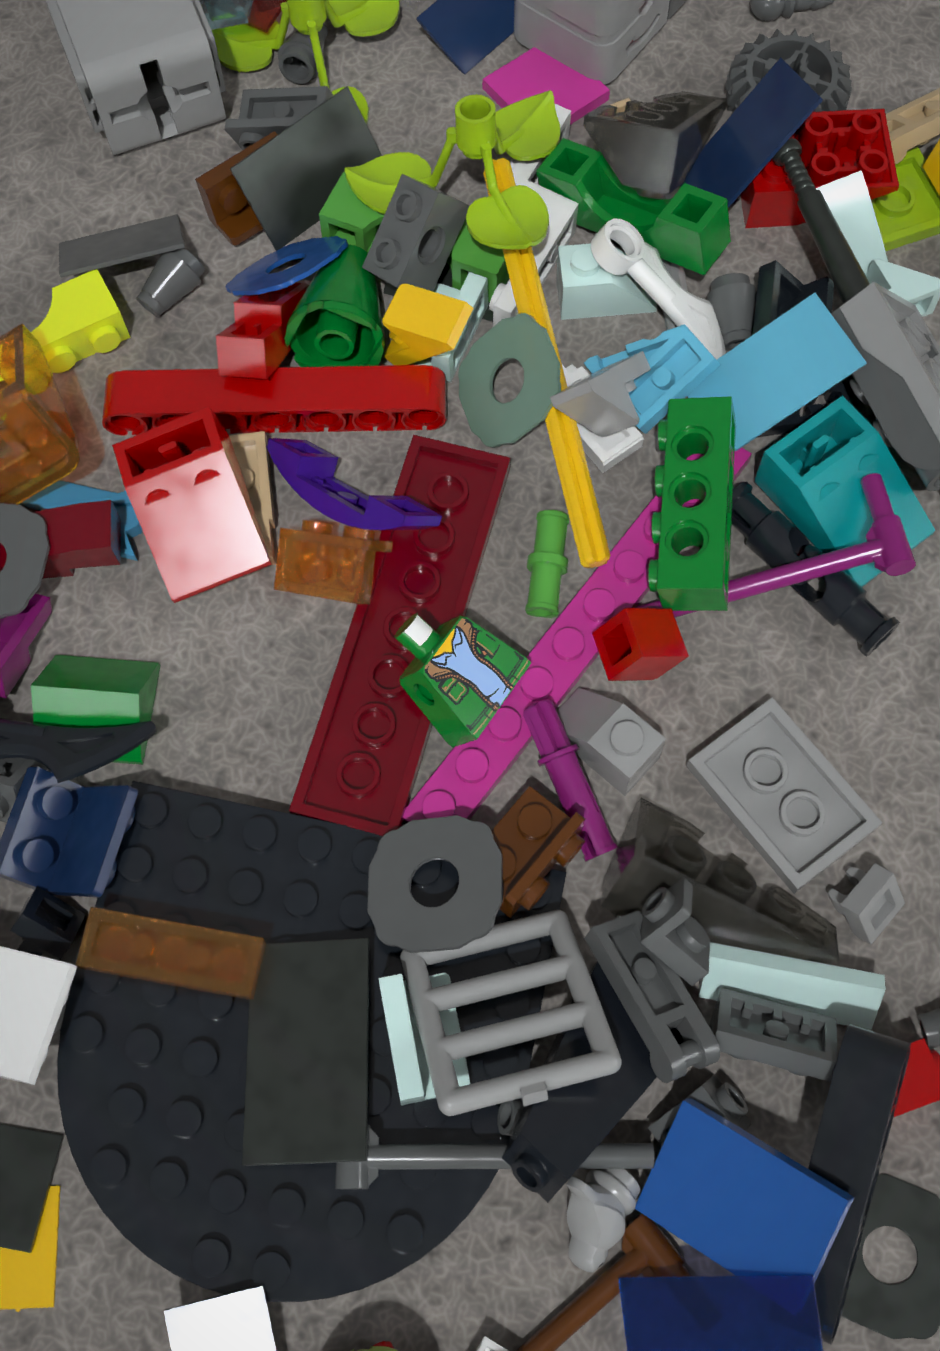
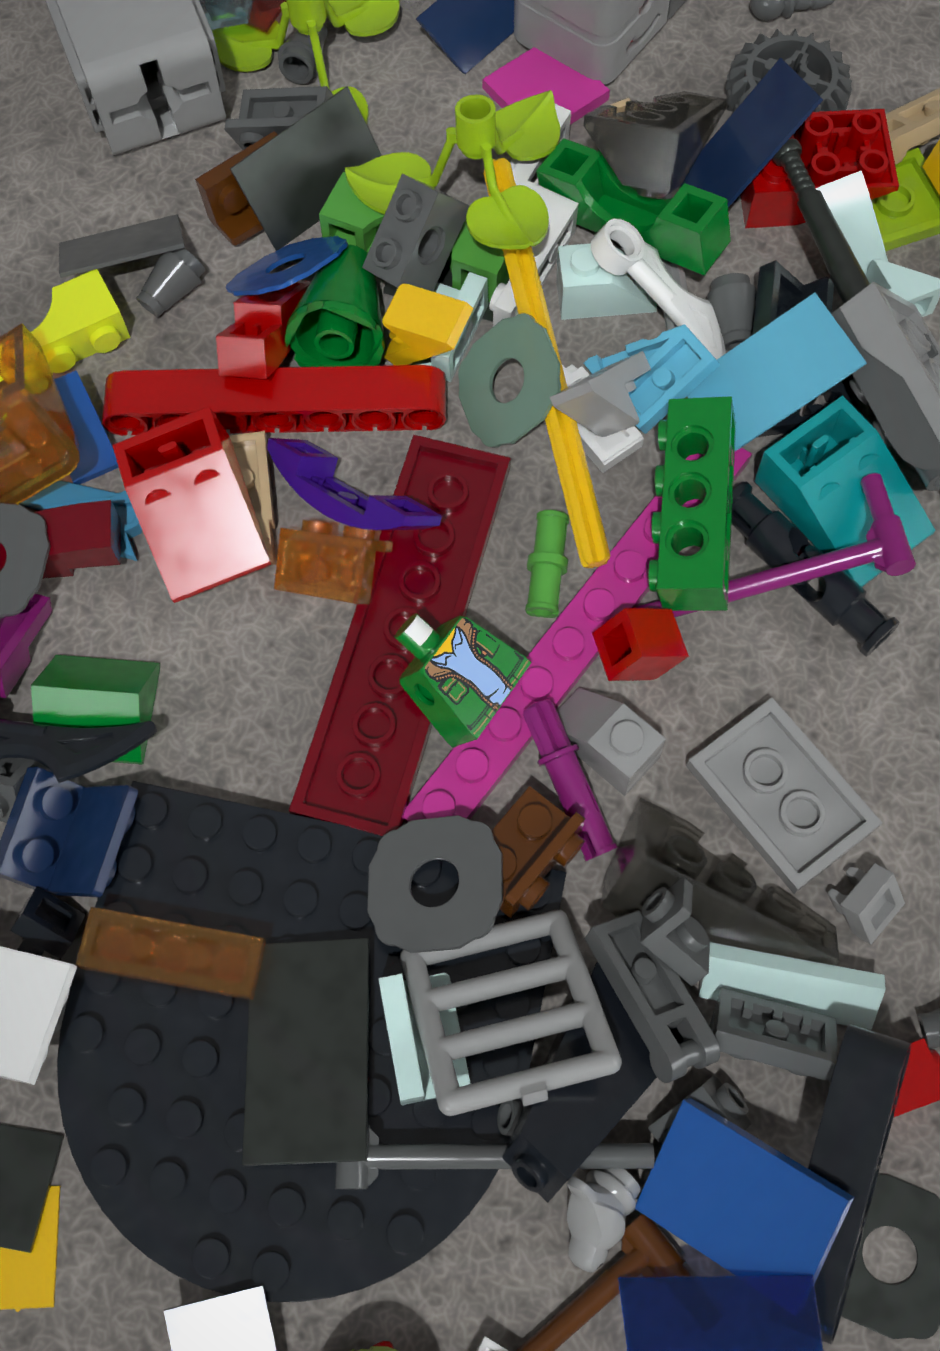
(94, 445): none -> blue slope

